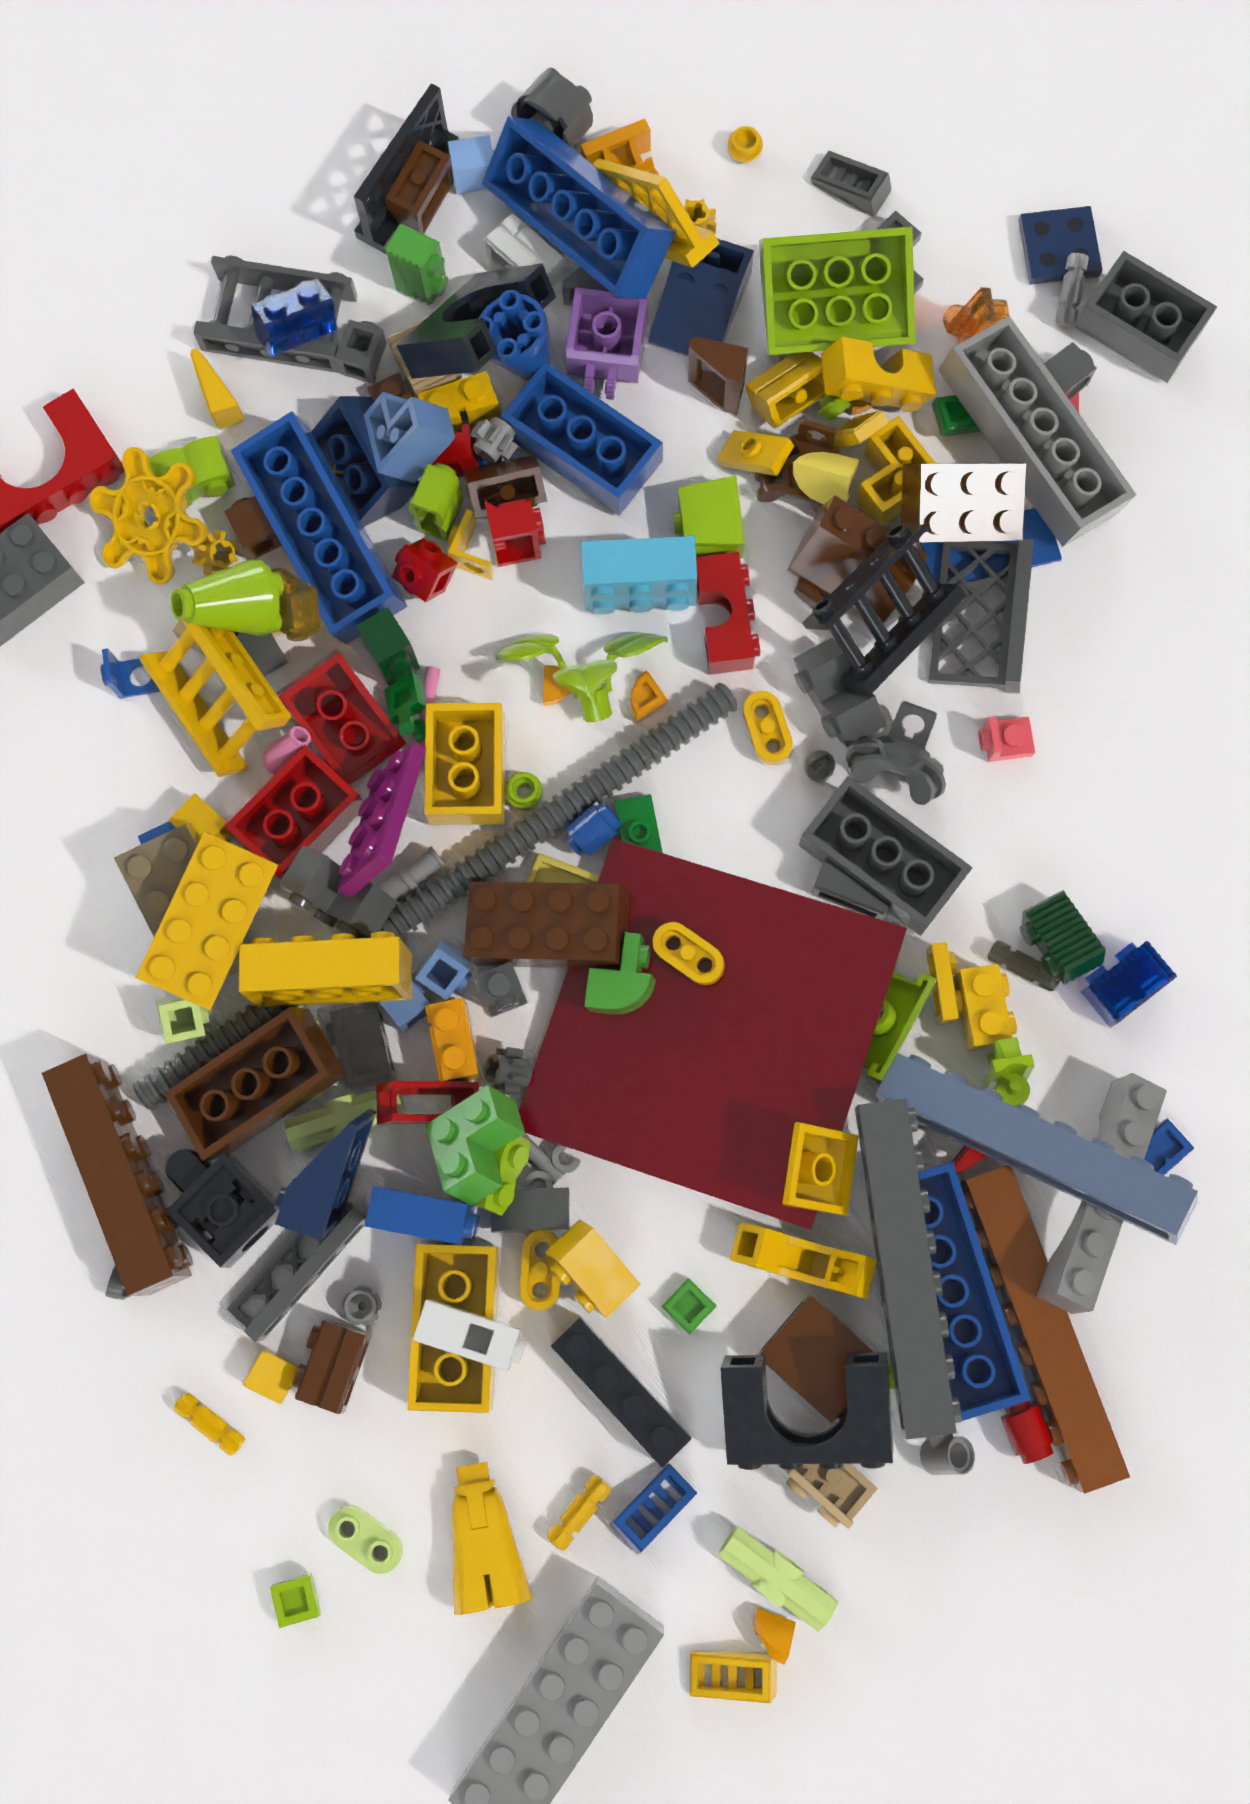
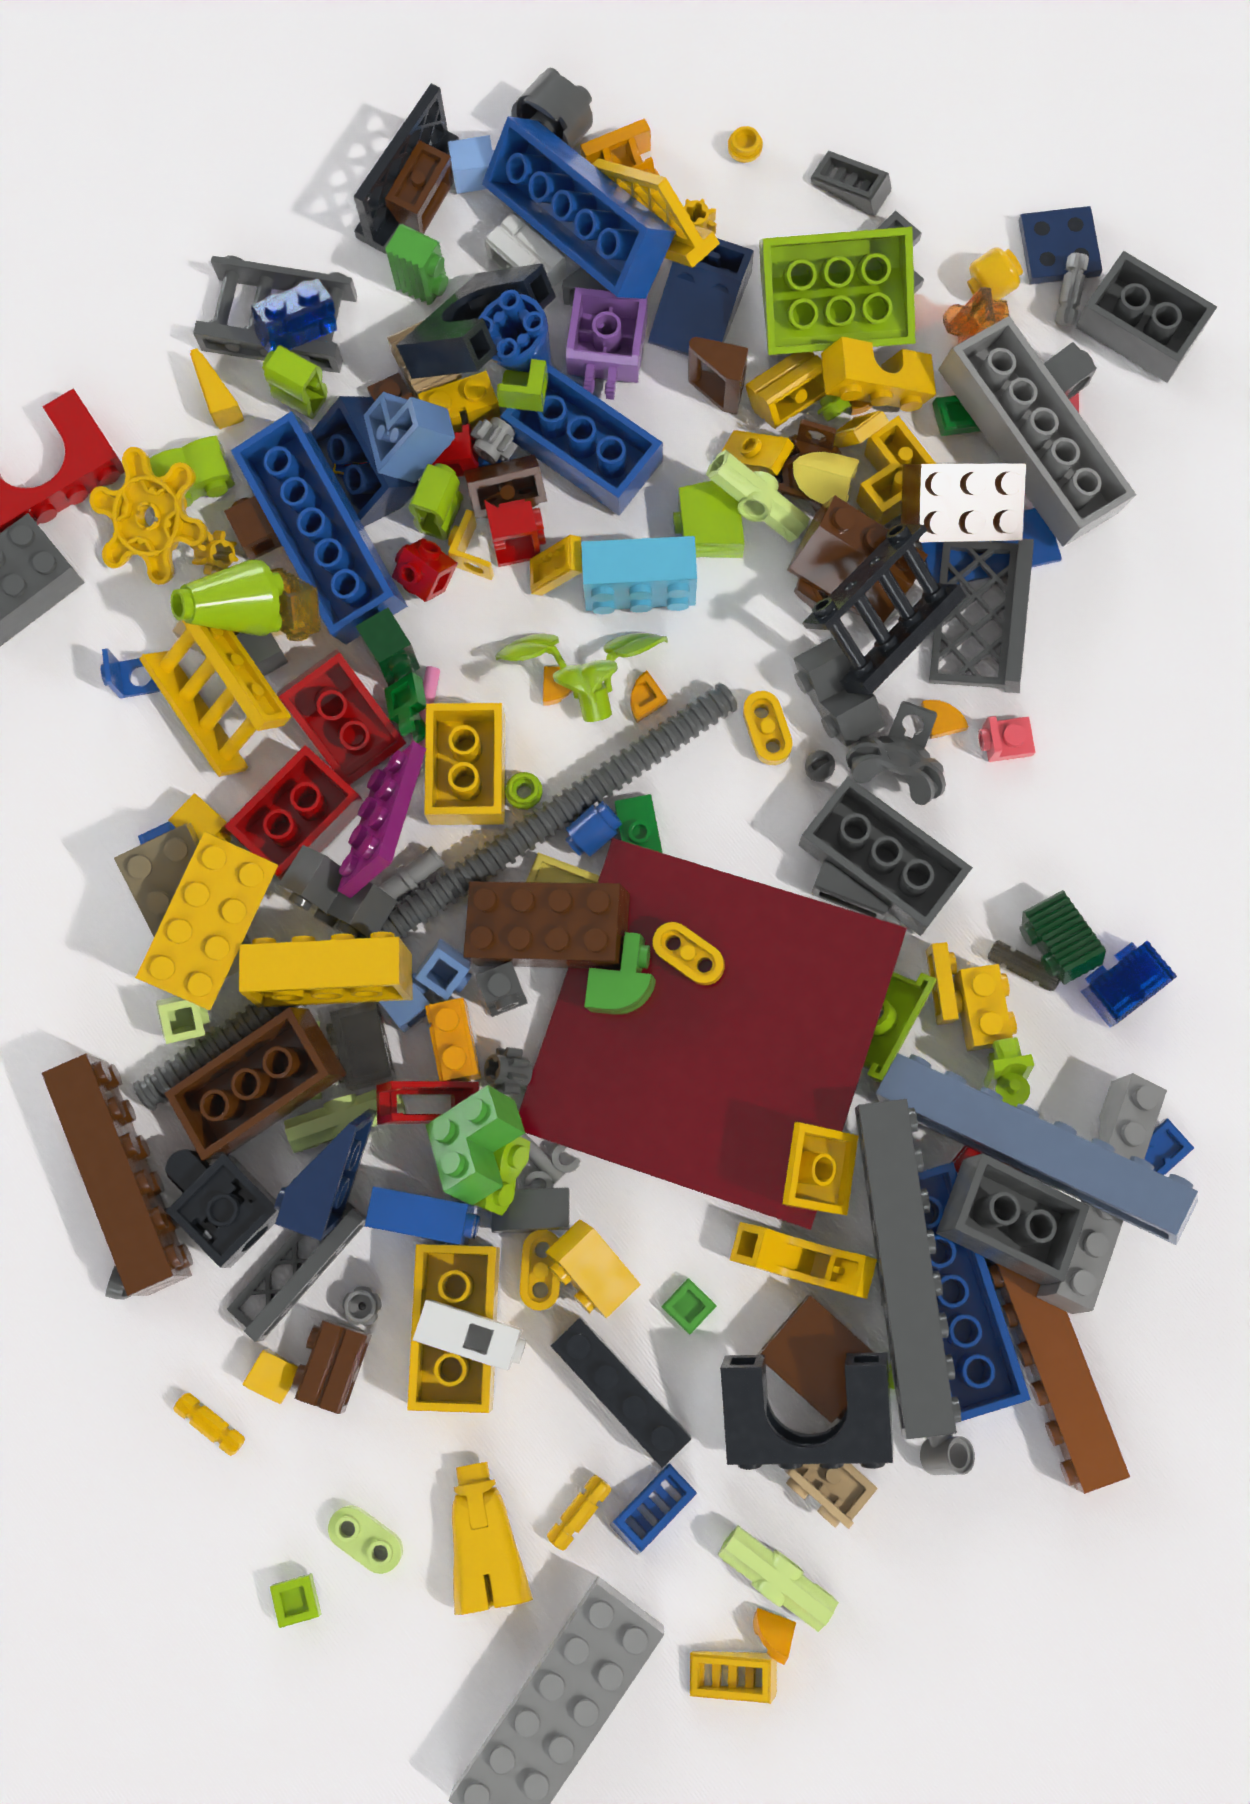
(284, 748): bright pink cone -> none
(295, 381): none -> lime brick
(350, 355): dark grey brick -> none
(524, 389): none -> lime panel
(556, 565): none -> yellow plate
(722, 582): red arch -> none
(757, 496): none -> yellowish green piece
(948, 719): none -> light orange tile
(997, 271): none -> yellow head
(1013, 1219): none -> dark grey brick
(1028, 1432): red brick -> none

